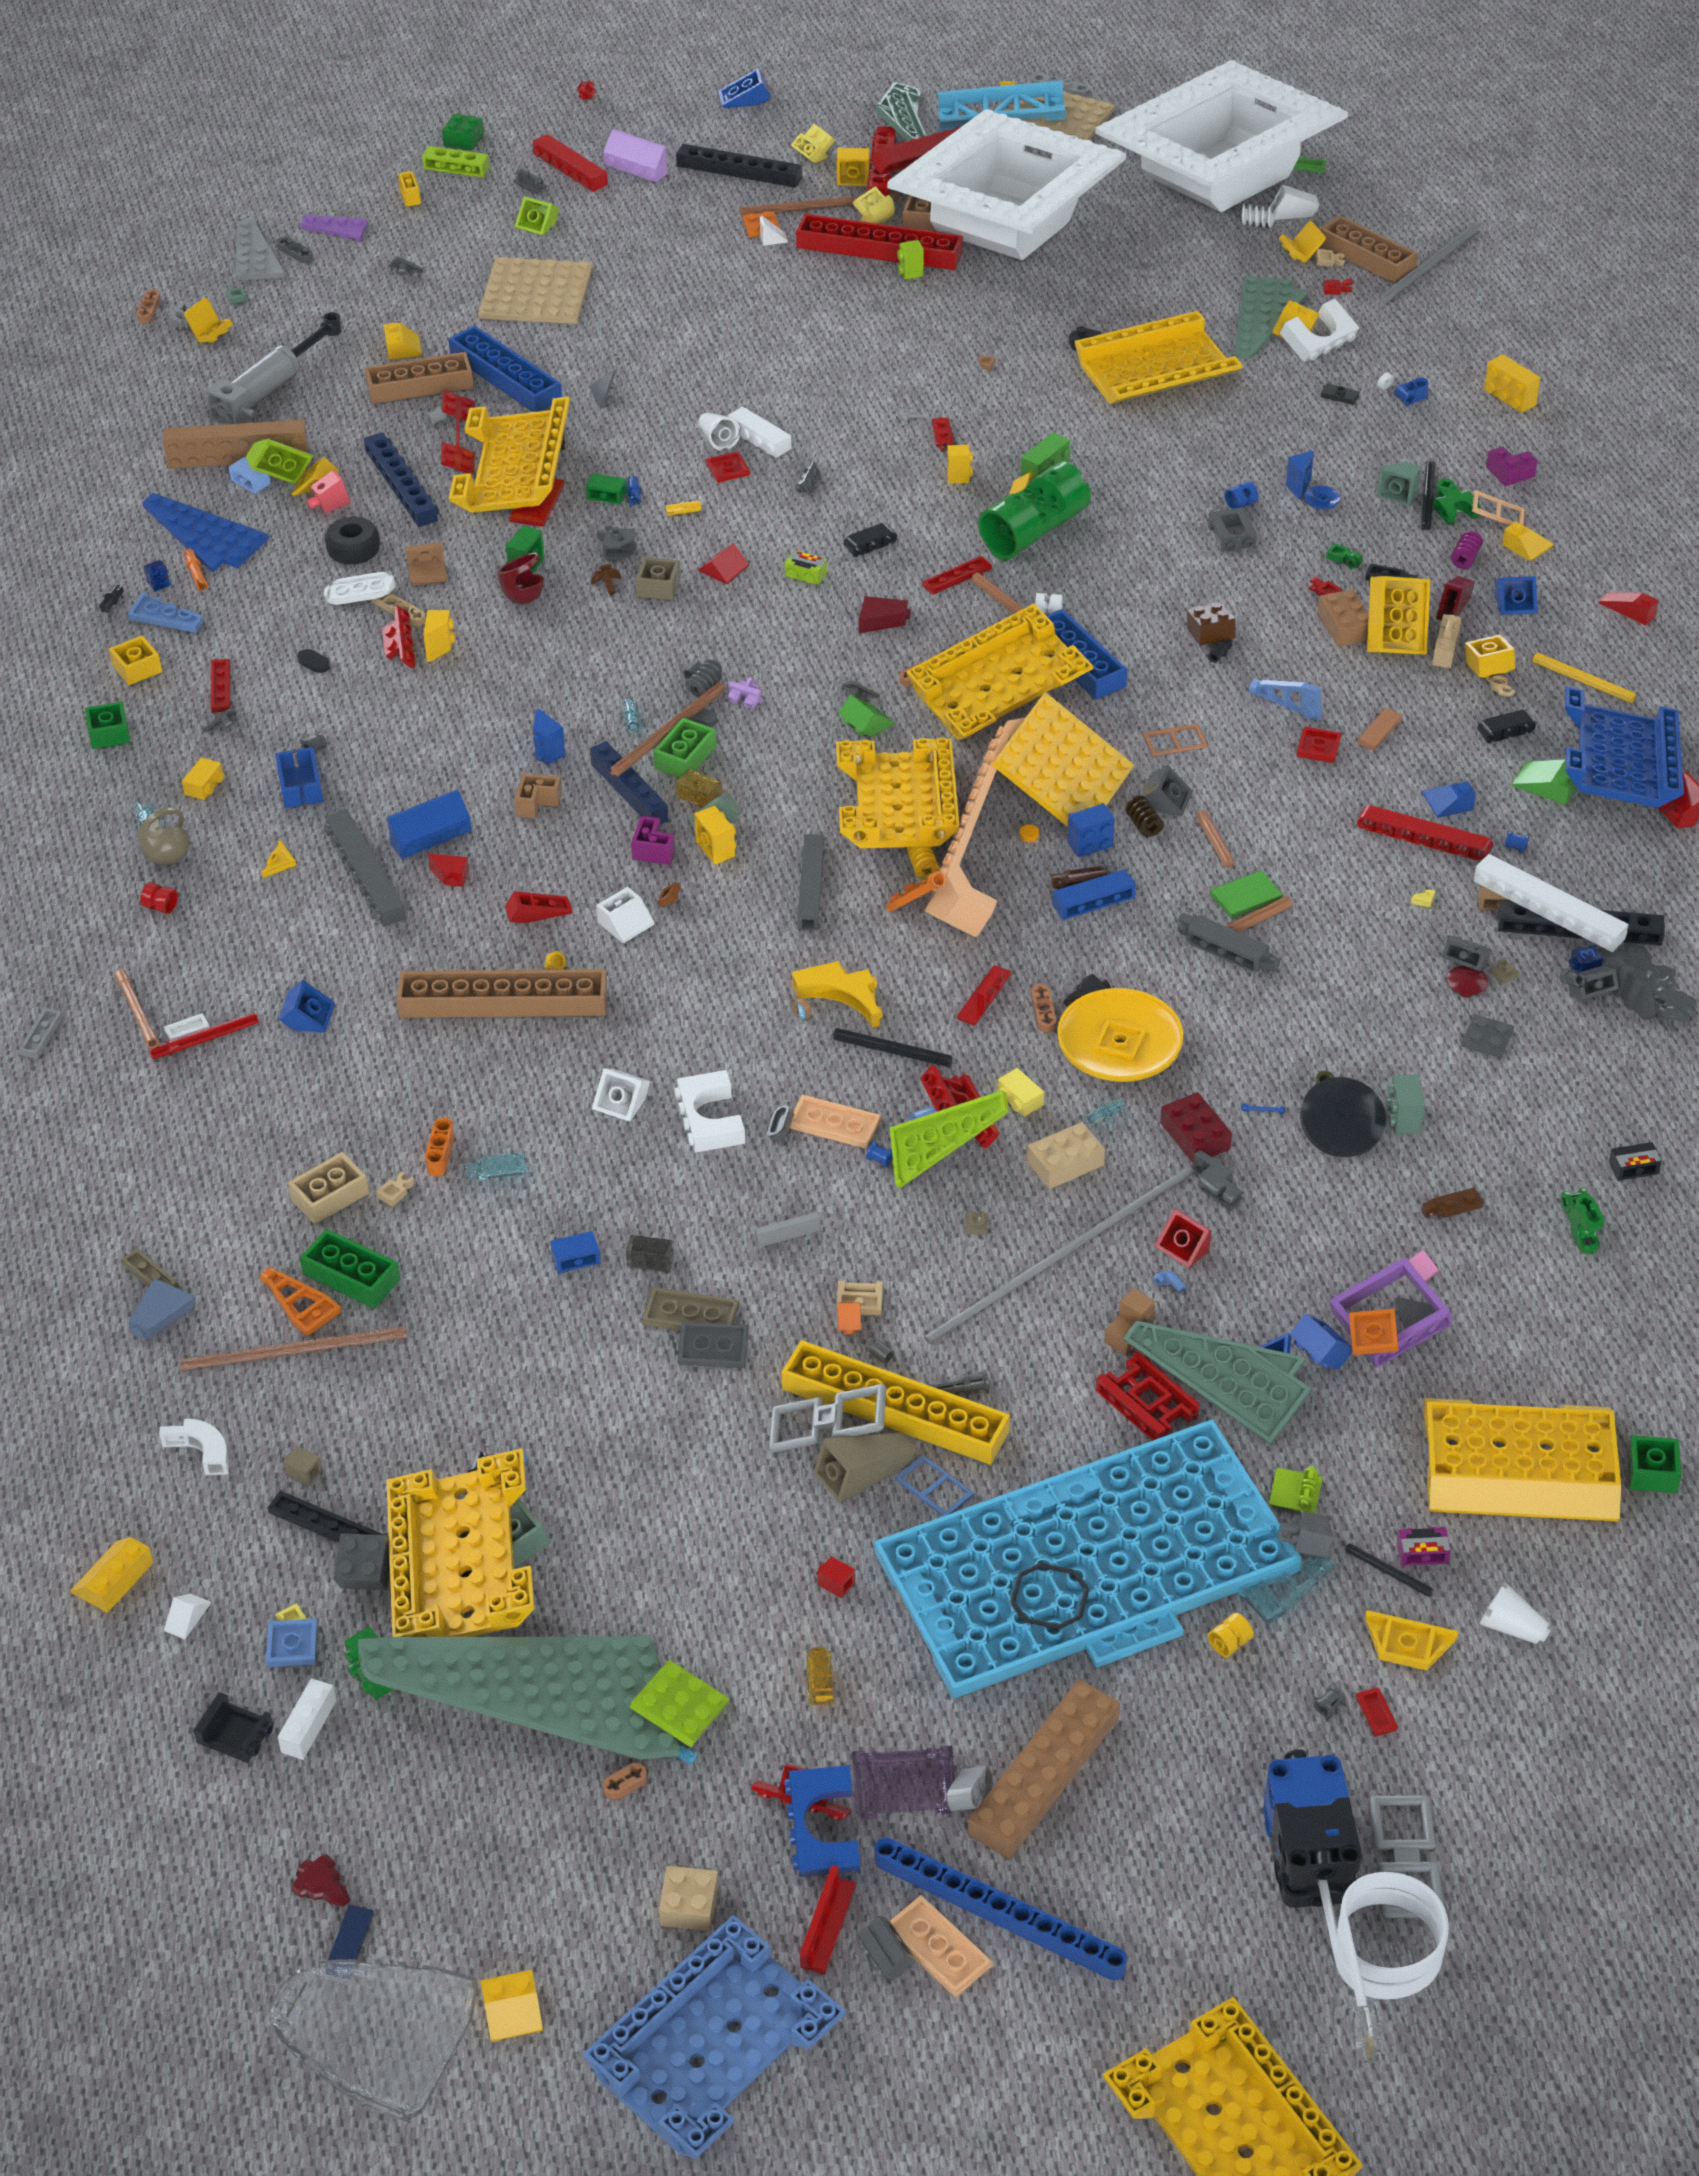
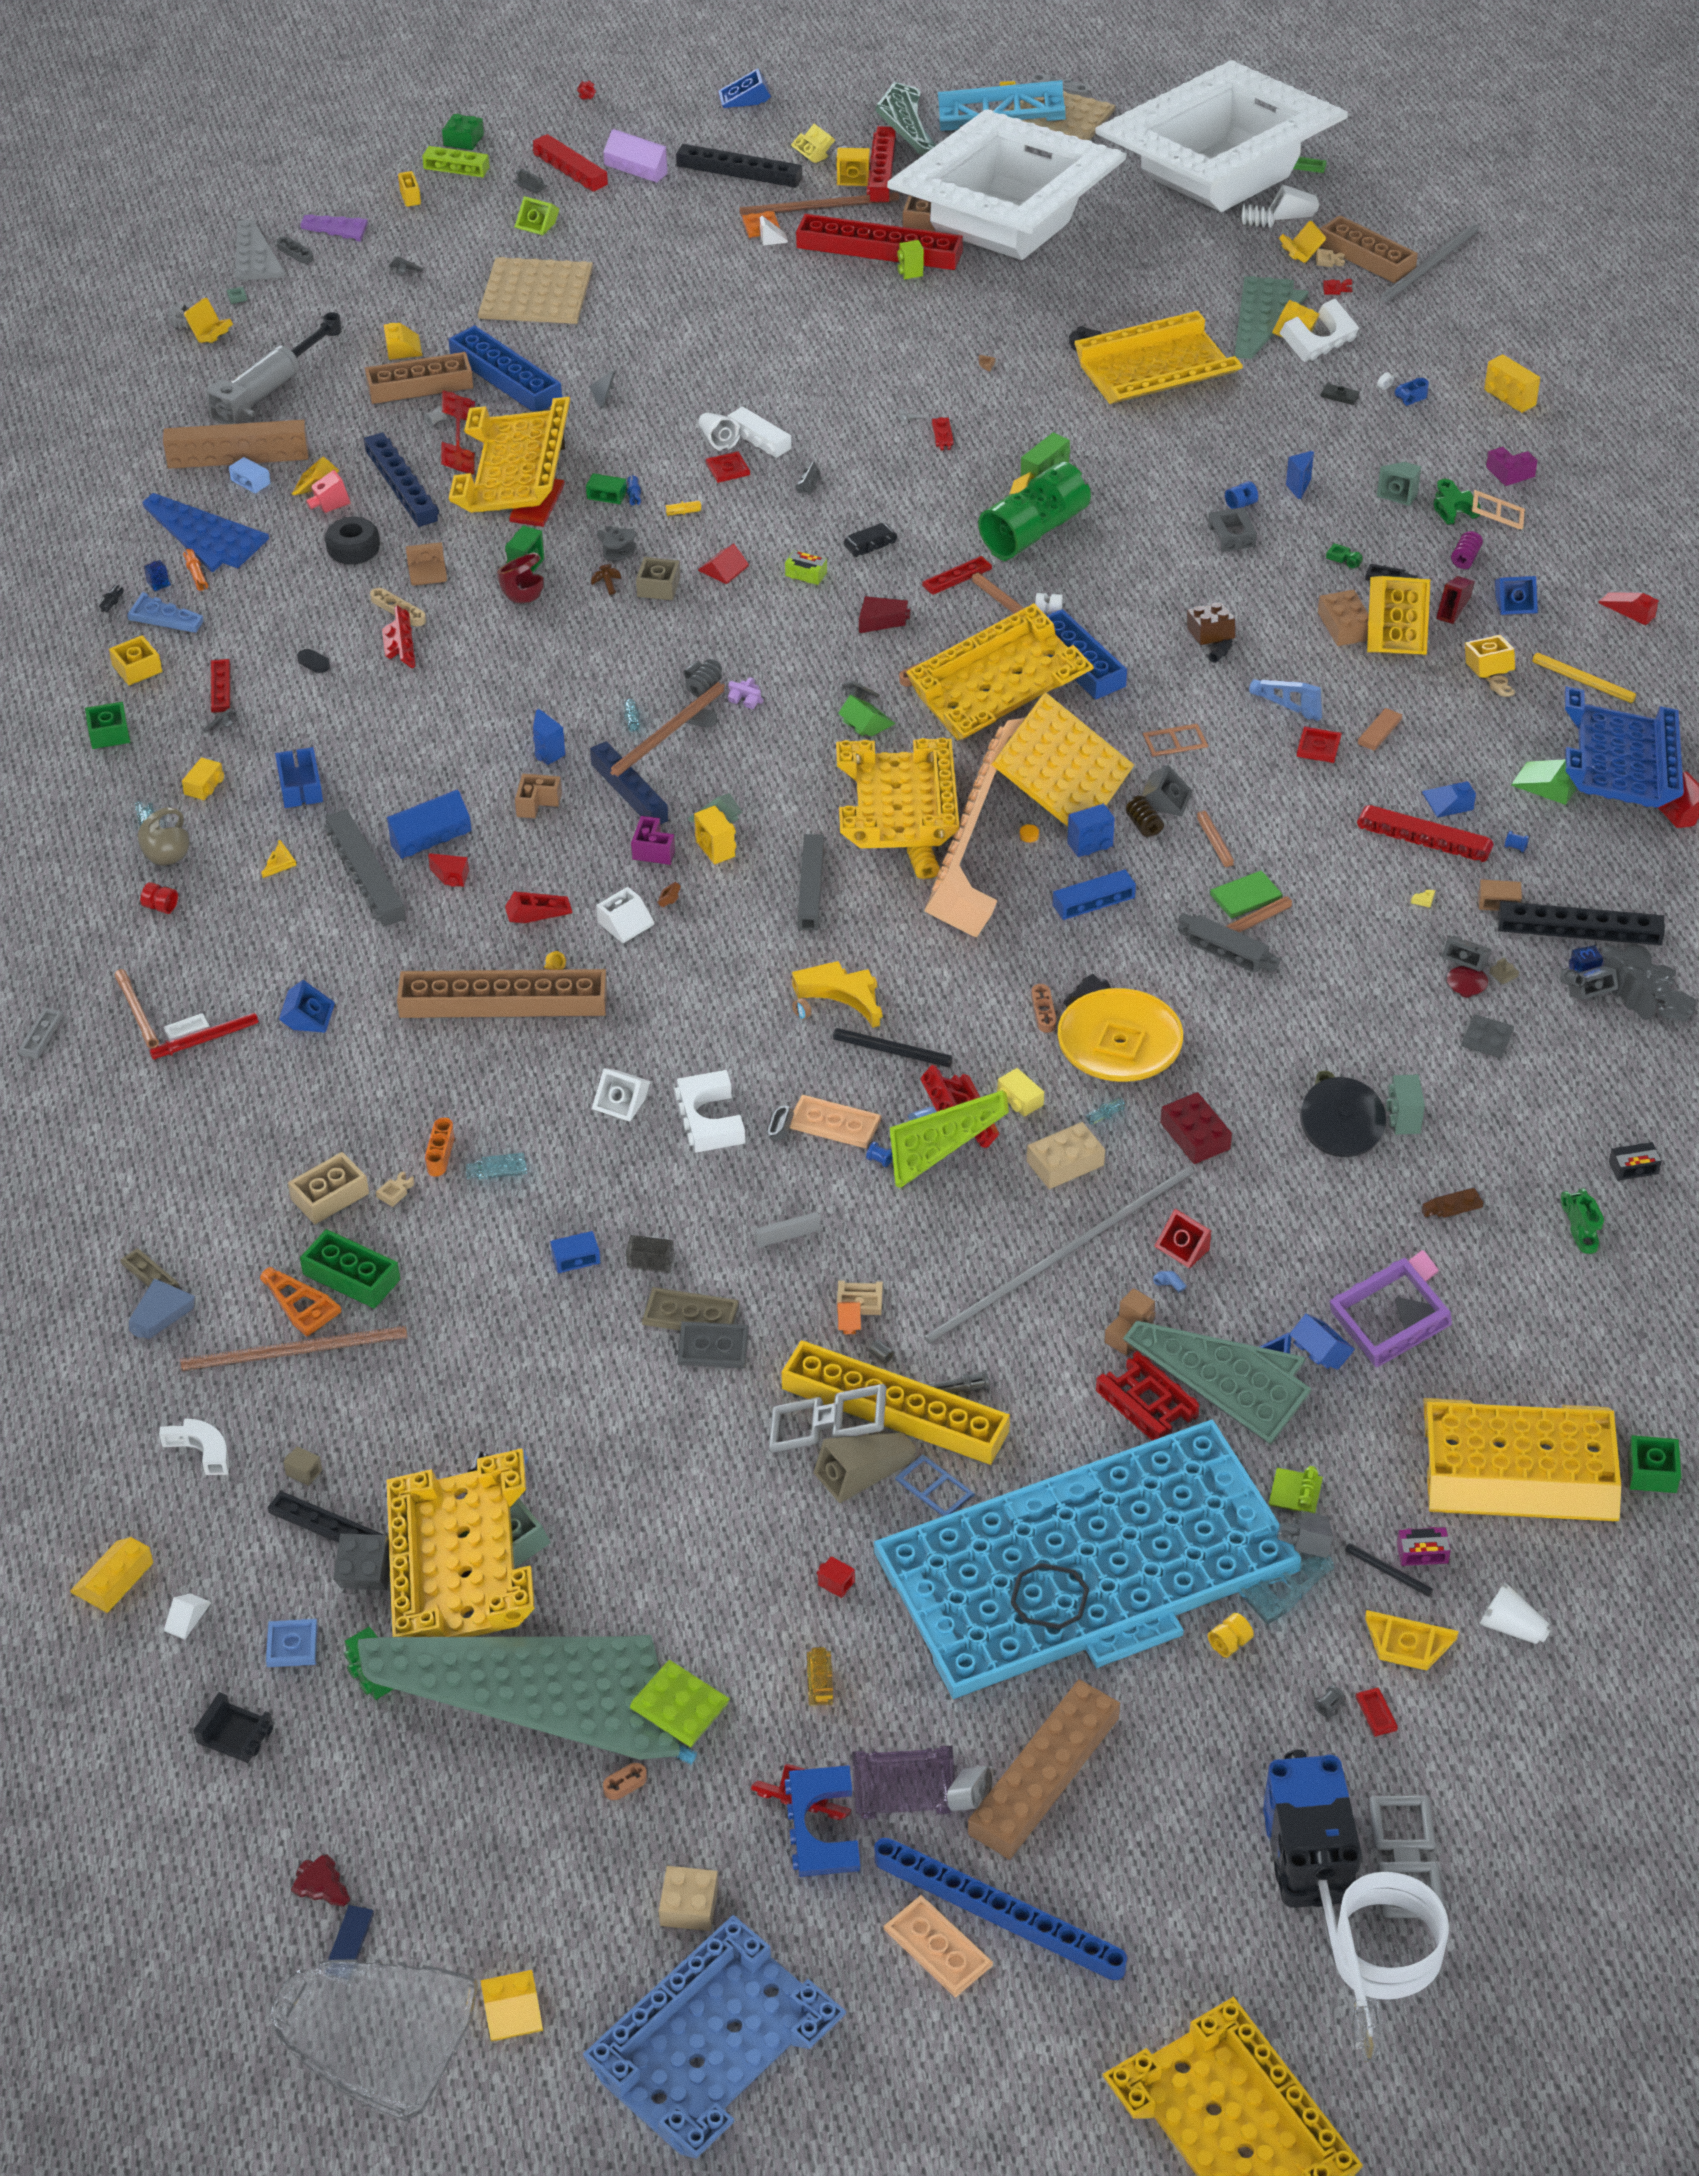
(146, 301): nougat beam -> none
(278, 460): lime slope -> none
(290, 1613): light yellow tile -> none
(307, 1719): white brick -> none
(316, 742): dark grey bush -> none
(359, 588): white tile -> none
(438, 633): yellow slope -> none
(684, 748): bright green brick -> none
(698, 788): clear yellow brick -> none
(826, 1922): red fence -> none
(875, 206): light yellow brick -> none
(886, 1948): dark grey brick -> none
(905, 153): red brick -> none
(914, 891): orange plate -> none
(959, 464): yellow brick -> none
(976, 1223): dark tan tile -> none
(984, 995): red bracket -> none
(1077, 876): reddish brown hinge -> none
(1217, 1180): dark grey plate -> none
(1245, 1107): blue hinge -> none
(1322, 497): blue dish -> none
(1323, 588): red plate -> none
(1373, 1332): orange plate -> none
(1428, 495): black axle -> none
(1447, 641): tan piece -> none
(1506, 726): black beam -> none
(1525, 541): yellow slope -> none
(1550, 903): white brick -> none

